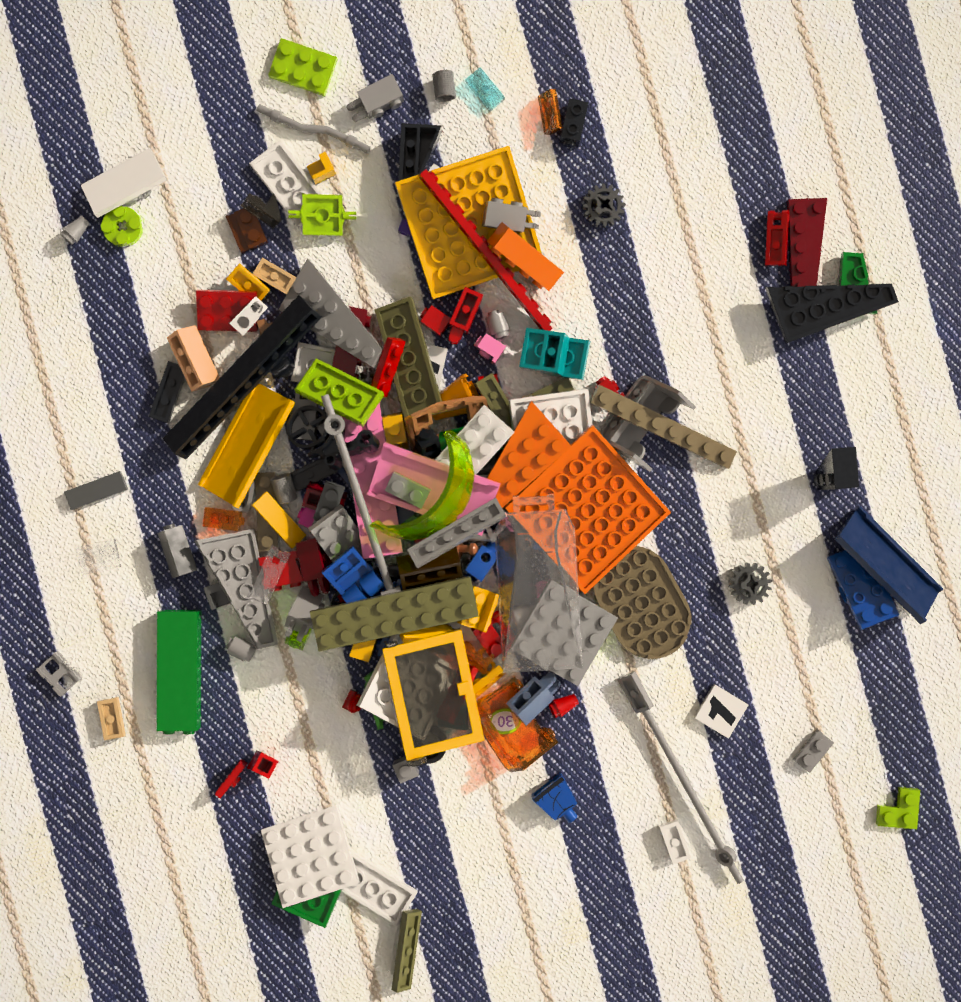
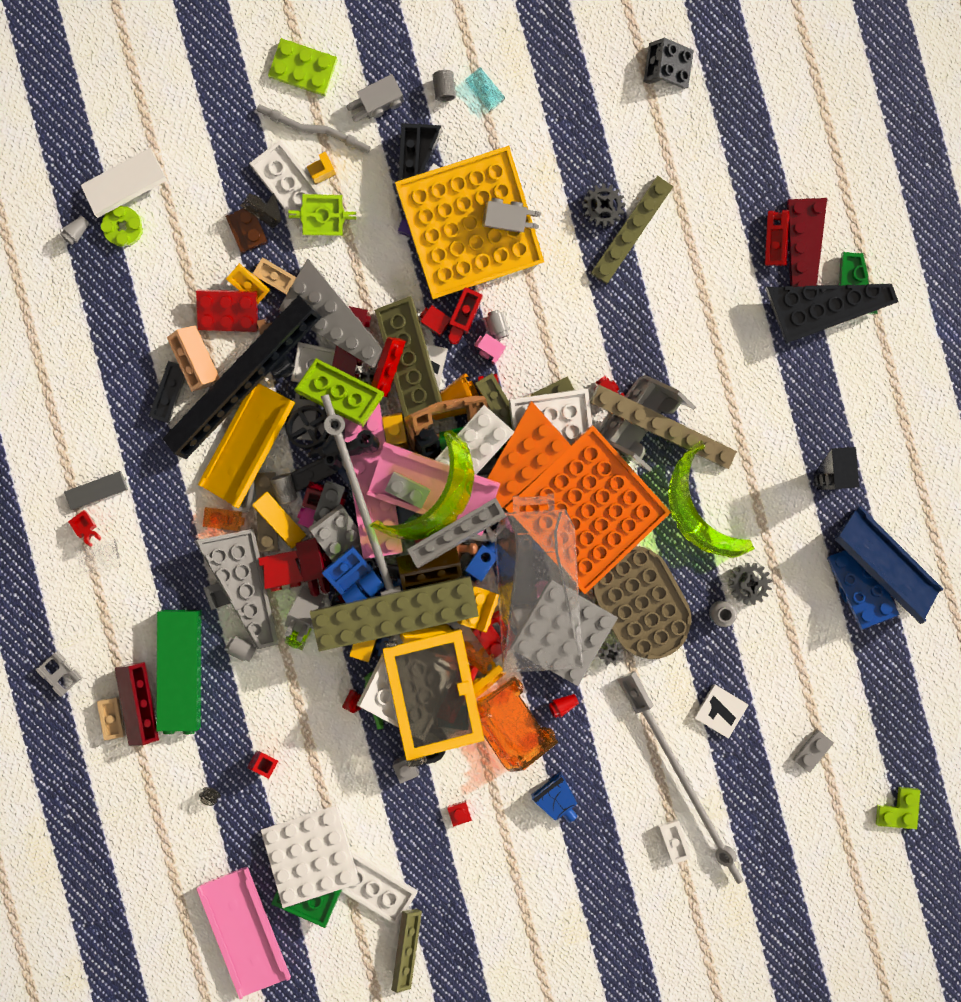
(83, 527): none -> red plate
(136, 704): none -> dark red brick
(177, 550): brick -> none
(209, 796): none -> clear smoke plate
(232, 779): red plate -> none
(243, 932): none -> bright pink ladder
(248, 316): white leg -> none
(269, 575): clear plate -> none
(459, 813): none -> red plate
(480, 243): red plate -> none
(503, 721): sticker -> none
(525, 256): orange brick -> none
(534, 697): sand blue hinge -> none
(550, 112): clear orange plate -> none
(554, 354): teal bracket -> none
(573, 123): black brick -> none
(616, 656): none -> flat silver gear
(632, 230): none -> olive plate
(668, 62): none -> black bracket
(689, 520): none -> clear neon green windscreen
(722, 613): none -> light grey head

